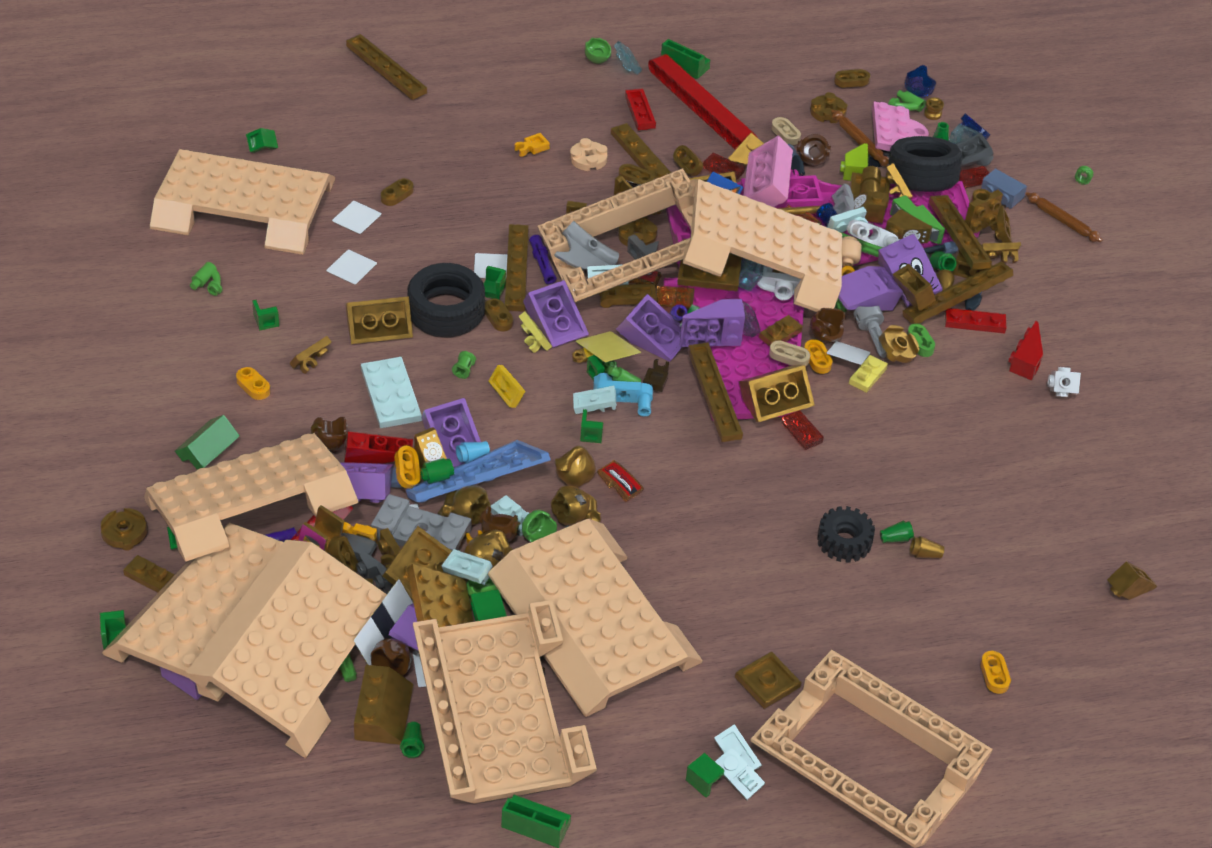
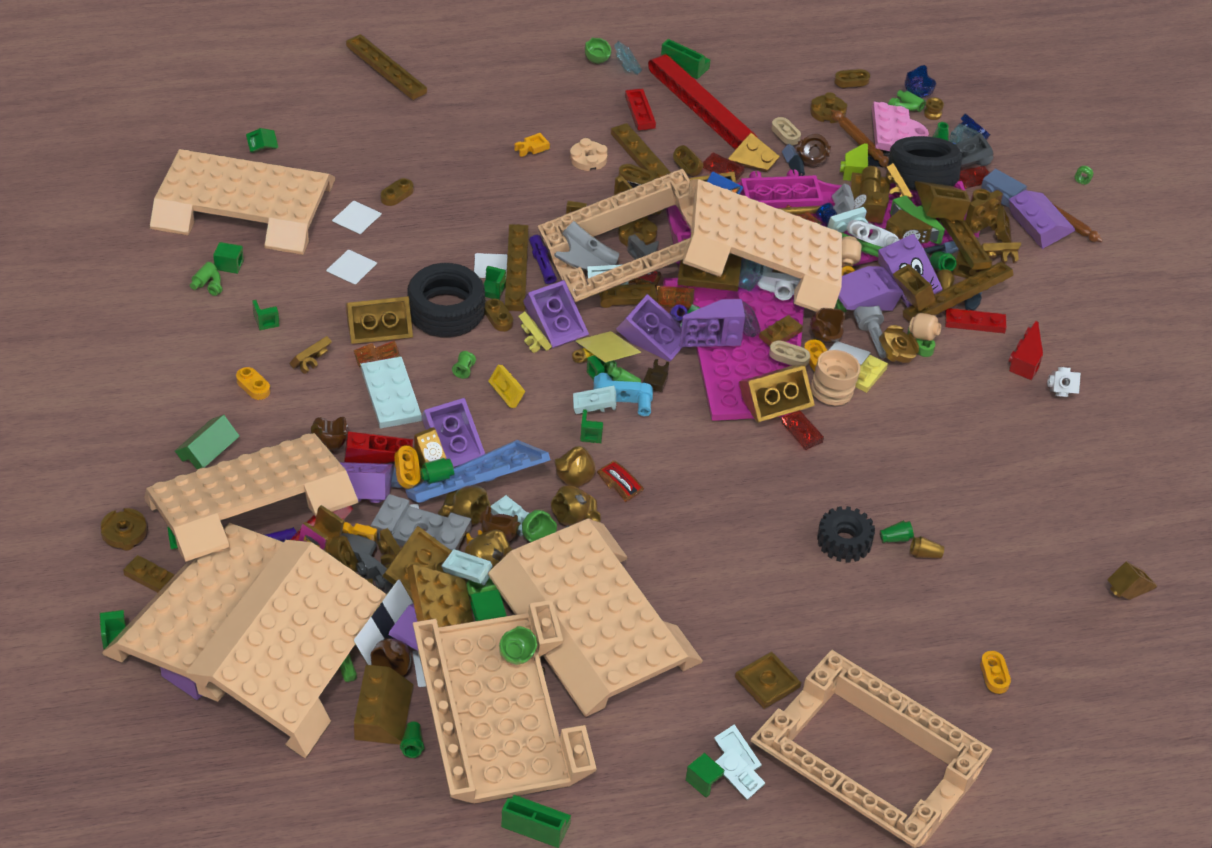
(228, 257): none -> green panel
(370, 353): none -> clear orange slope
(470, 451): medium azure cone -> none
(518, 645): none -> bright green hair
(715, 392): pearl gold plate -> none
(769, 172): bright pink slope -> none
(835, 377): none -> light nougat wheel
(924, 326): none -> light nougat head
(943, 201): none -> pearl gold slope
(1039, 217): none -> medium lavender slope

